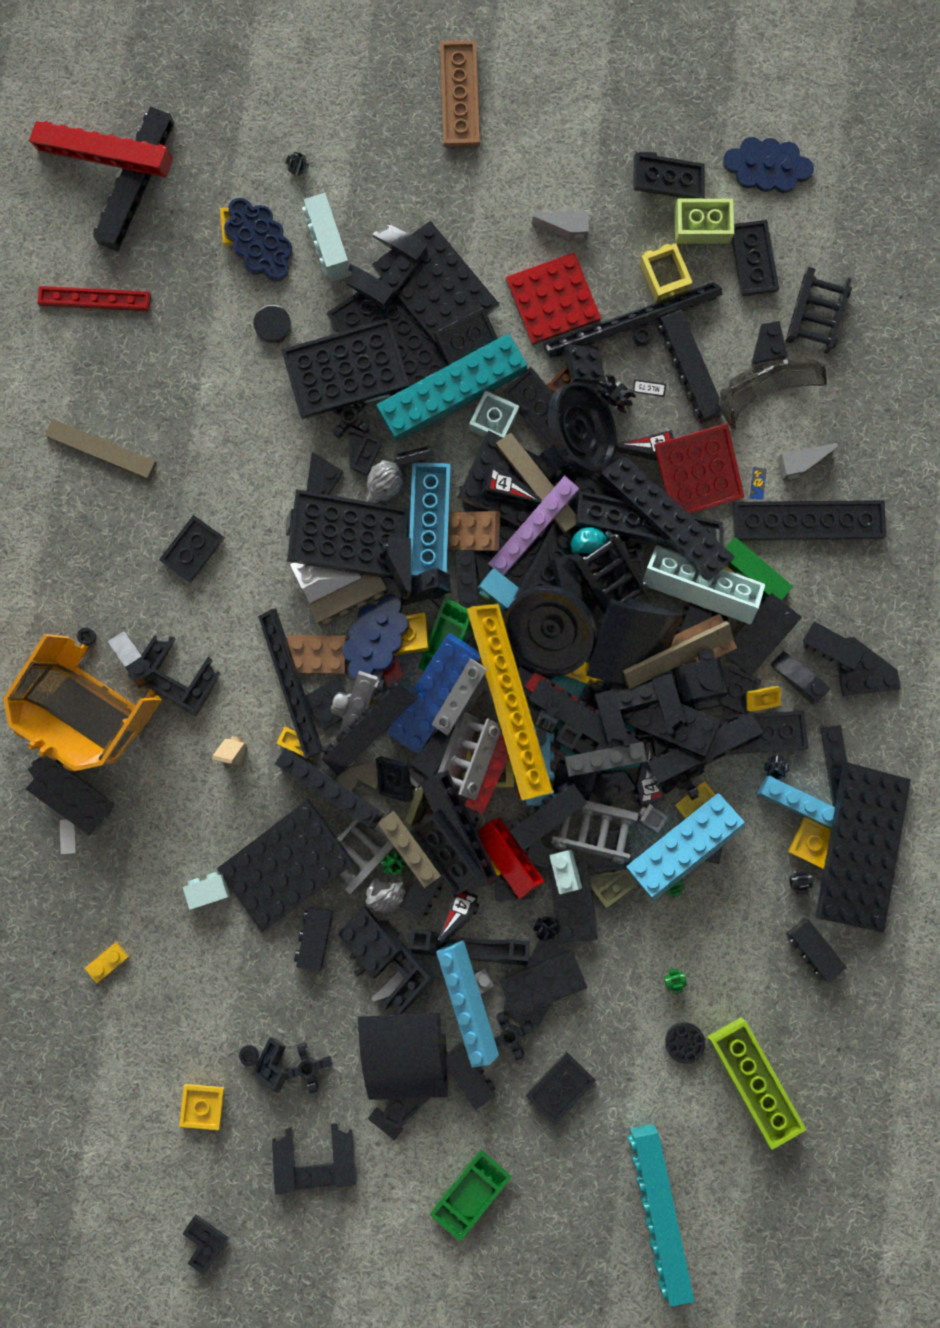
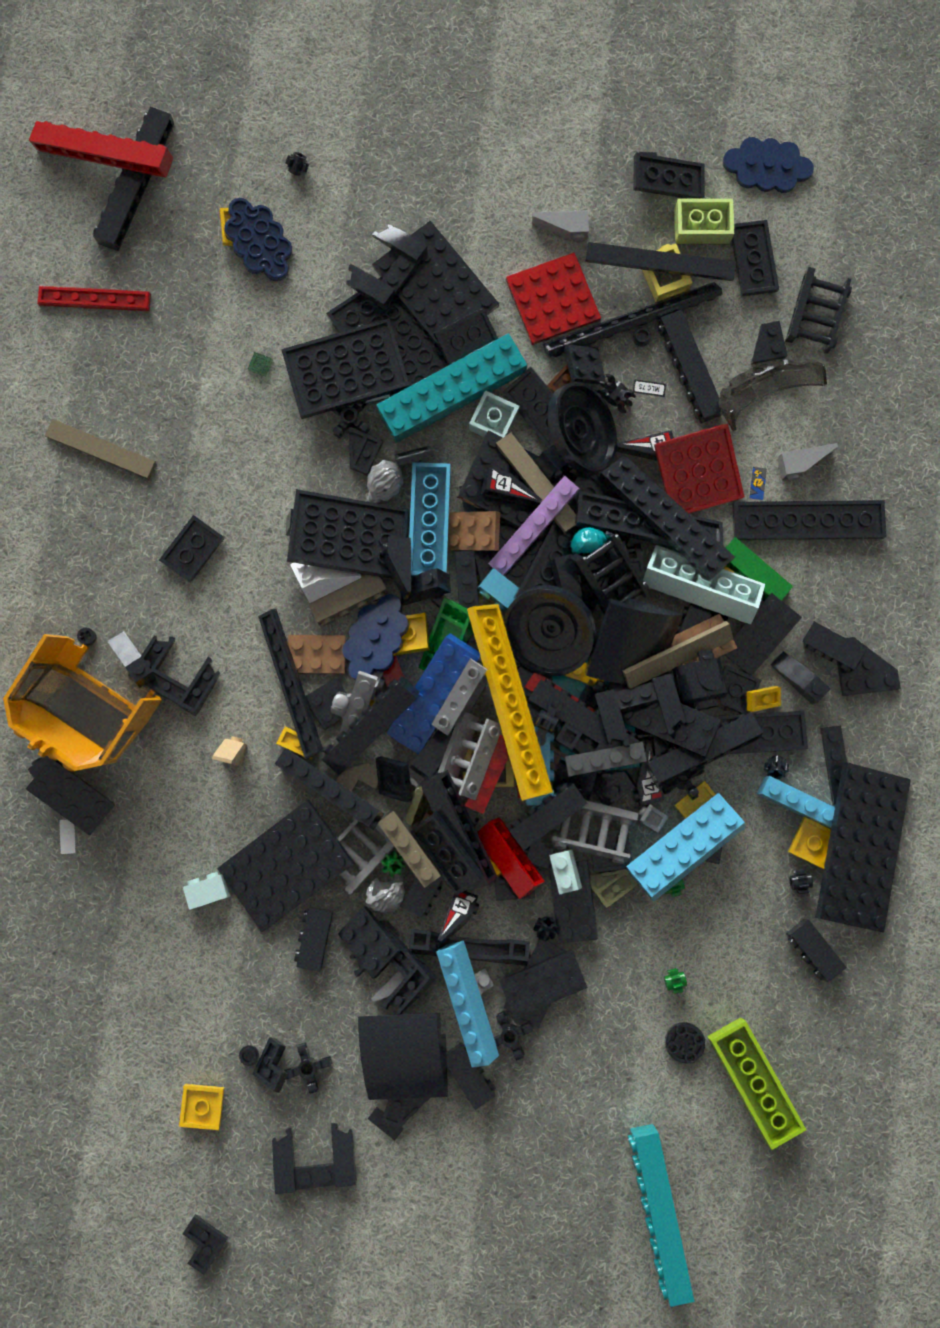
(106, 962): yellow plate -> none
(260, 364): none -> clear green tile
(272, 324): black tile -> none
(322, 475): black wing -> none
(326, 237): light aqua brick -> none
(459, 93): medium nougat plate -> none
(470, 1195): green slope -> none
(560, 1088): black plate -> none
(660, 261): none -> black tile

